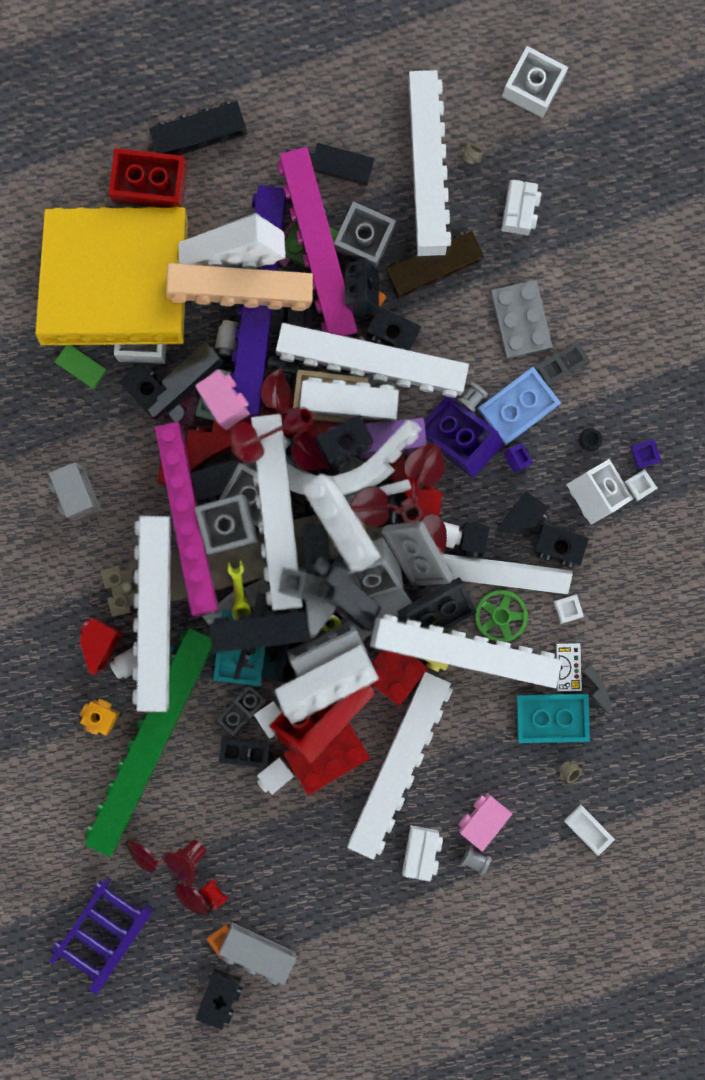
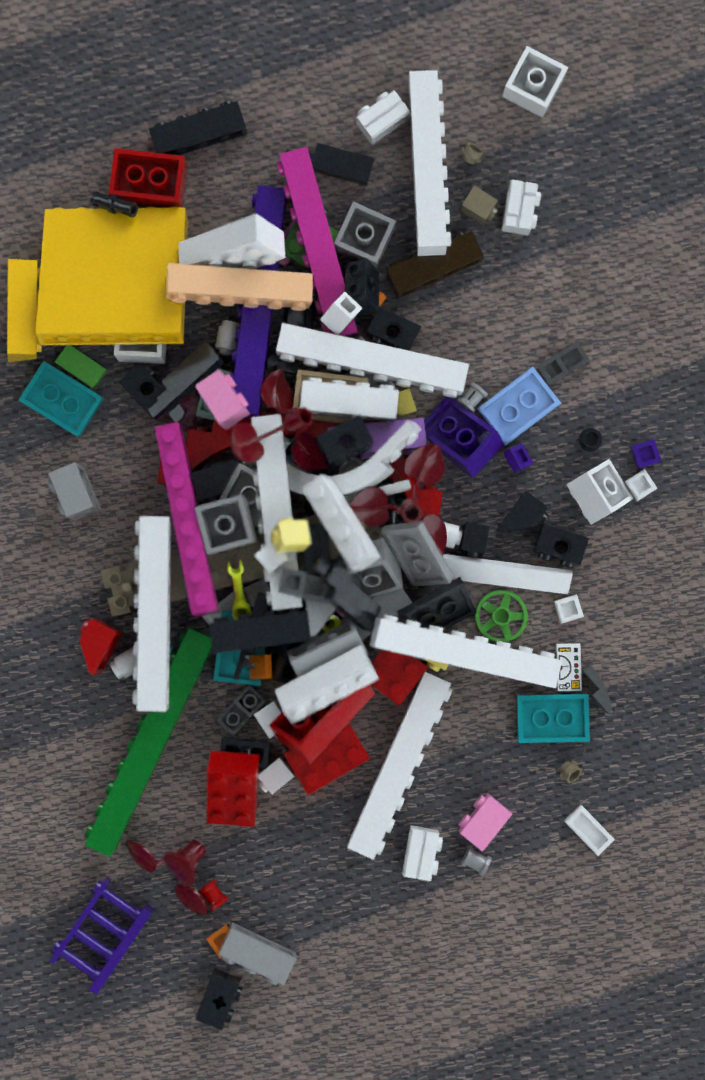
(22, 310): none -> yellow slope
(61, 399): none -> teal plate
(107, 717): light orange brick -> none
(114, 204): none -> black pin
(232, 788): none -> red brick
(262, 667): none -> orange tile
(270, 559): none -> white tile
(290, 535): none -> light yellow brick
(341, 313): none -> white brick
(382, 116): none -> white brick
(405, 403): none -> light yellow tile
(479, 206): none -> dark tan brick
(521, 319): light grey plate -> none

